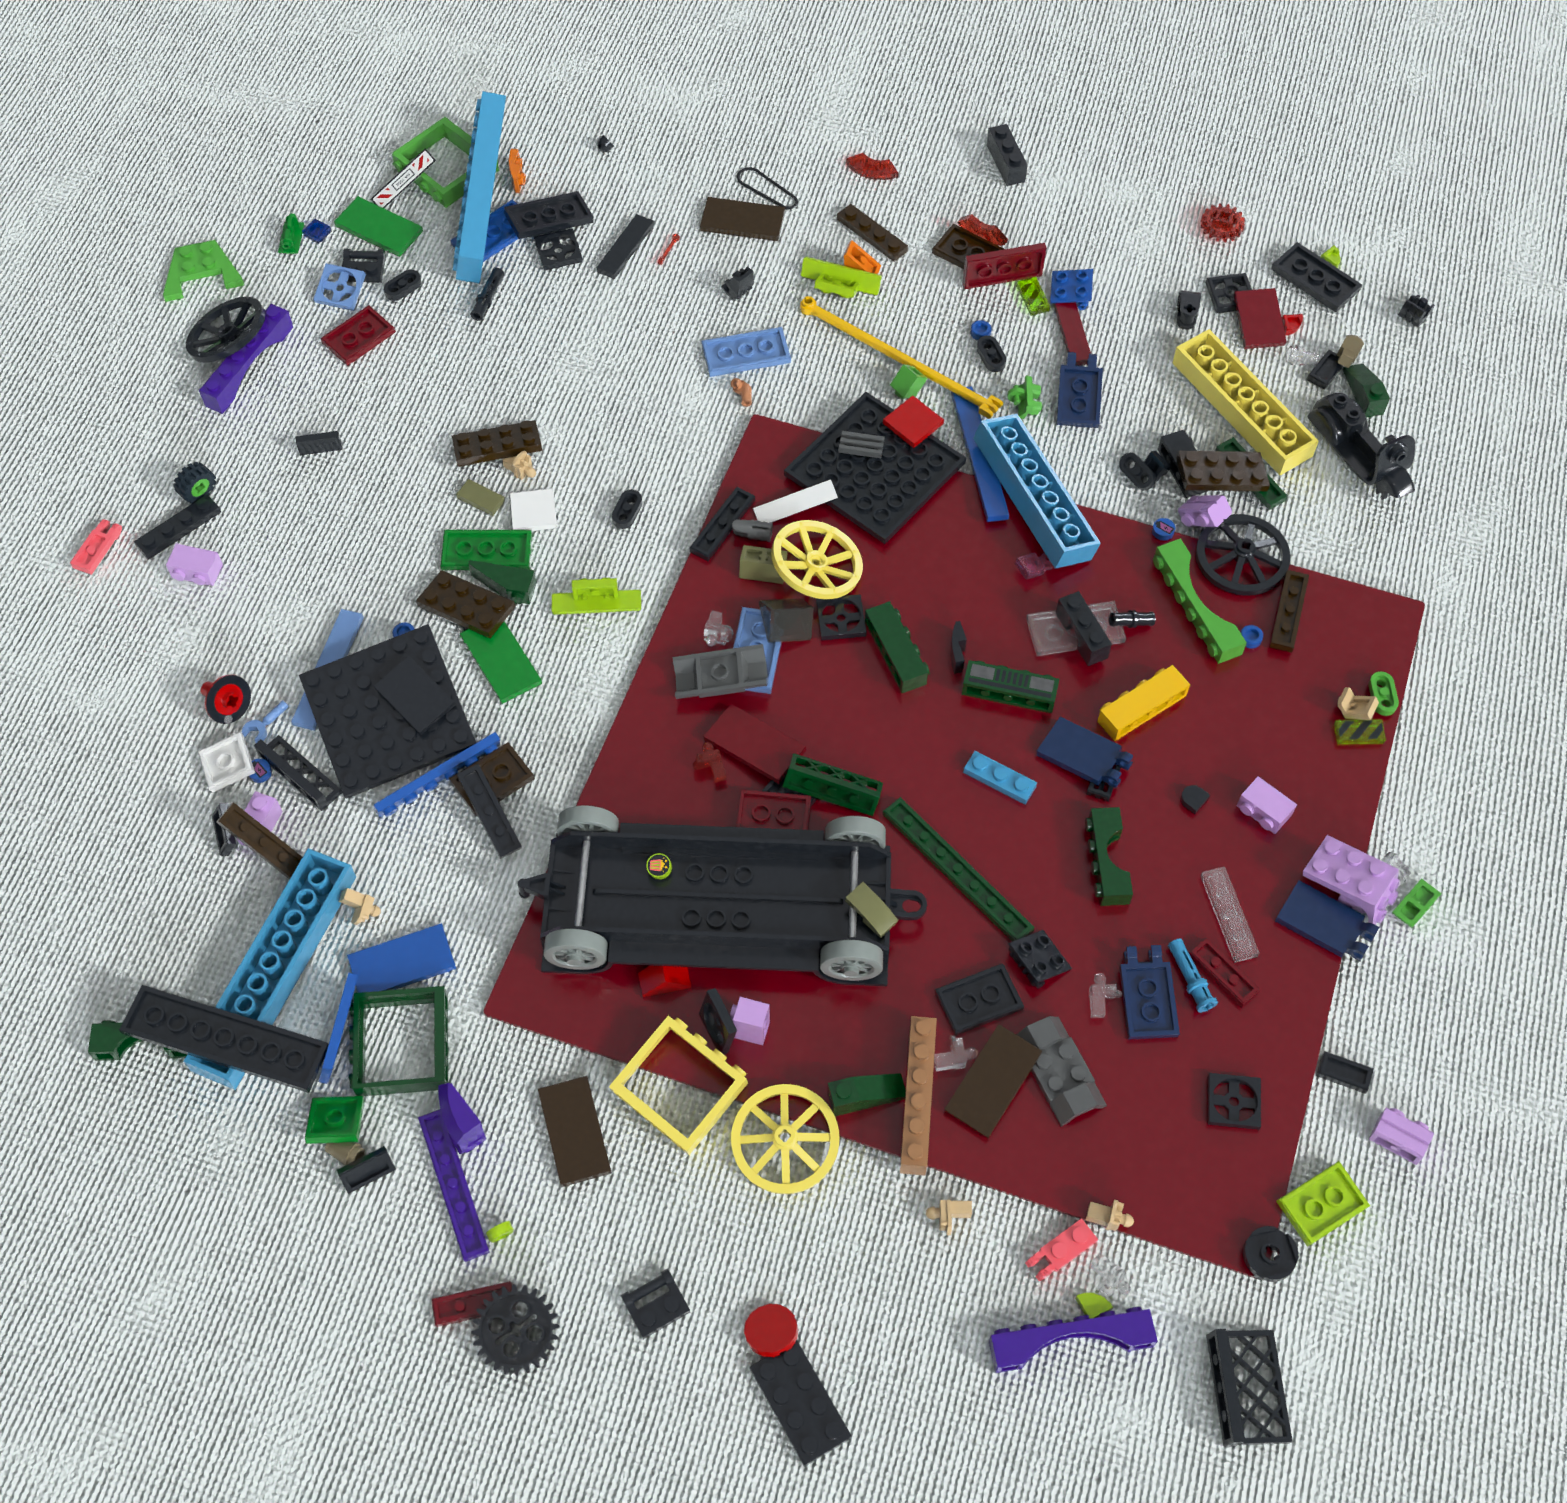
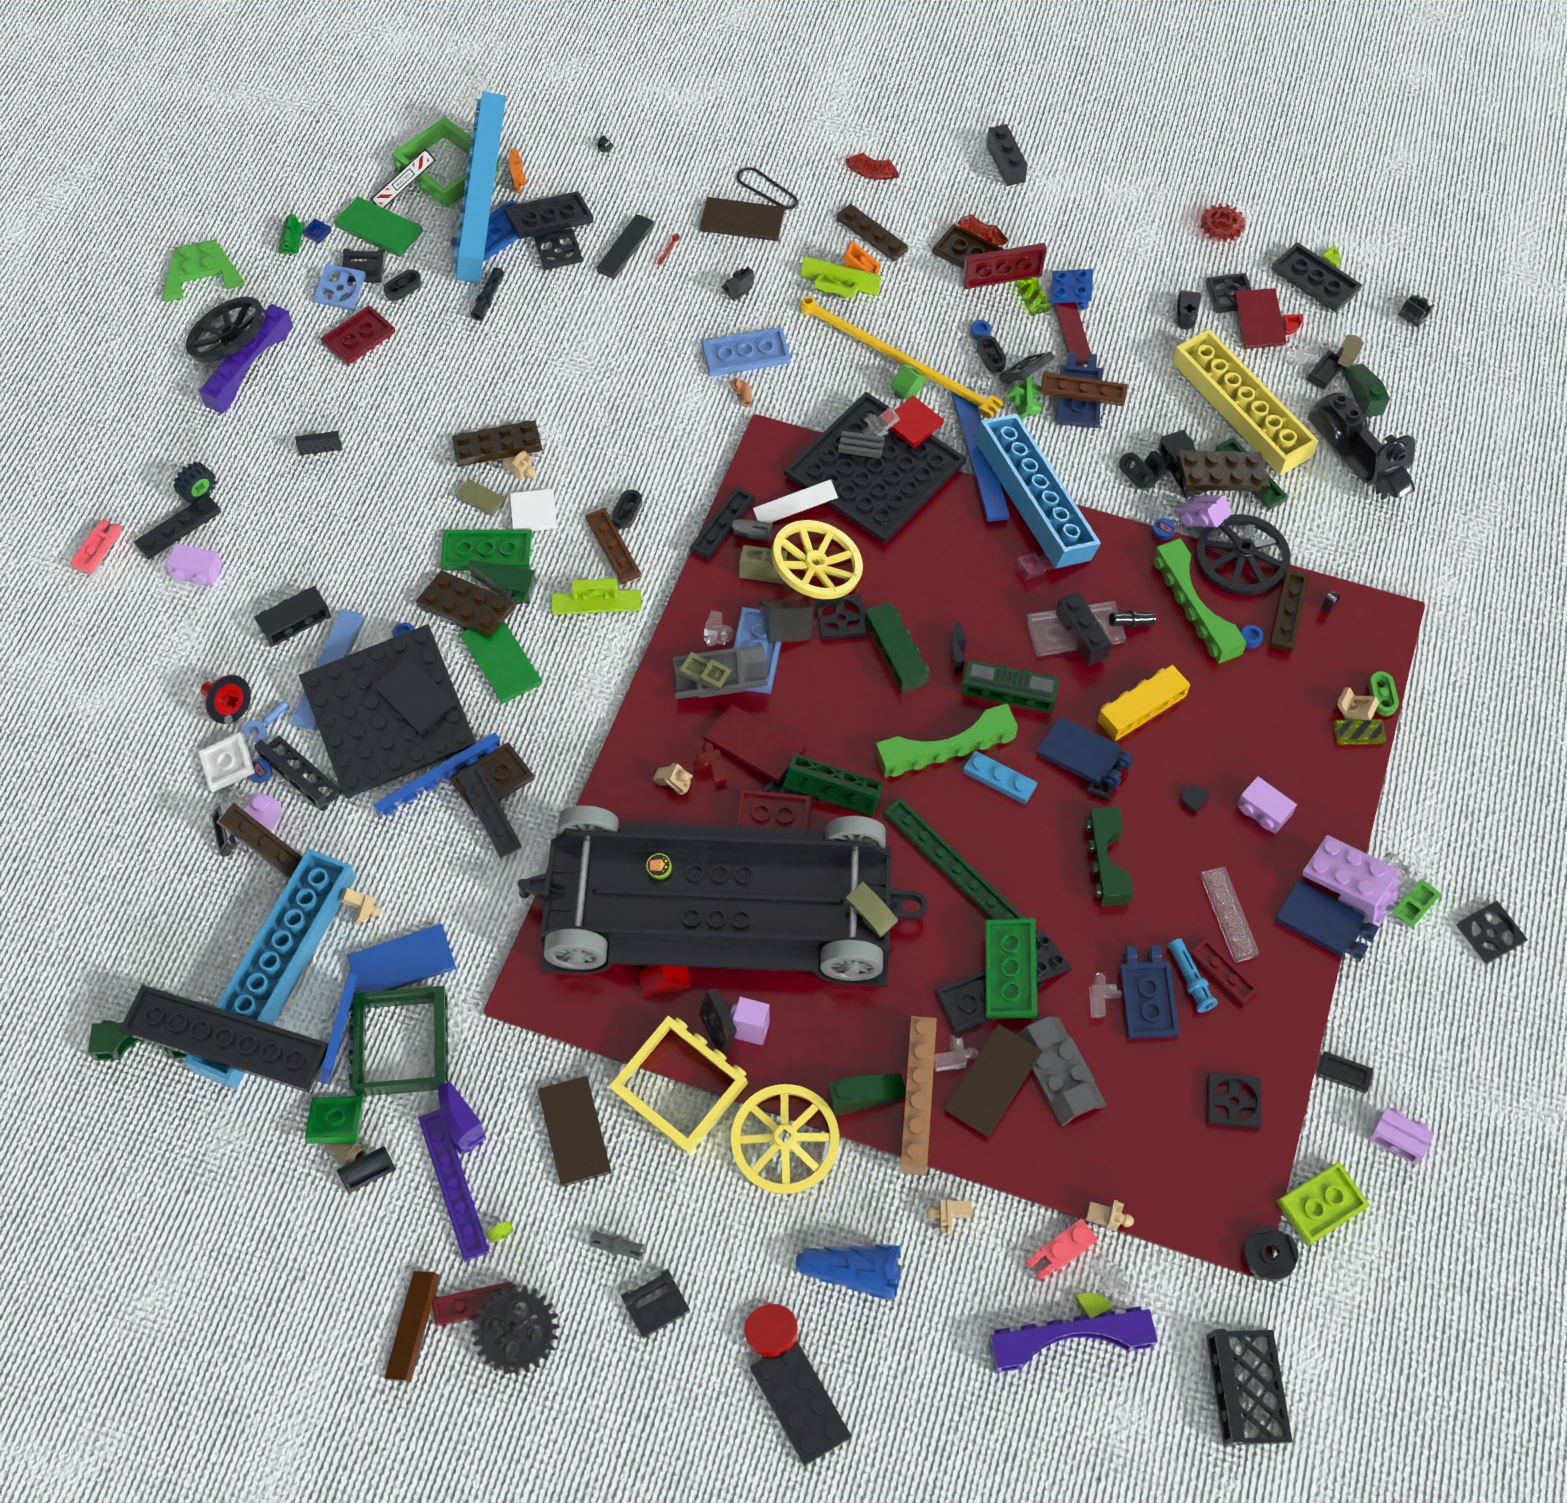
(292, 616): none -> black brick
(412, 1326): none -> reddish brown tile
(613, 546): none -> reddish brown tile
(617, 1245): none -> dark grey pin
(675, 777): none -> tan piece
(705, 672): none -> olive slope
(856, 1267): none -> blue cone
(880, 424): none -> clear piece
(901, 754): none -> bright green arch
(1011, 968): none -> green tile
(1026, 367): none -> black piece
(1083, 389): none -> reddish brown tile
(1330, 601): none -> black tile
(1507, 923): none -> black piece

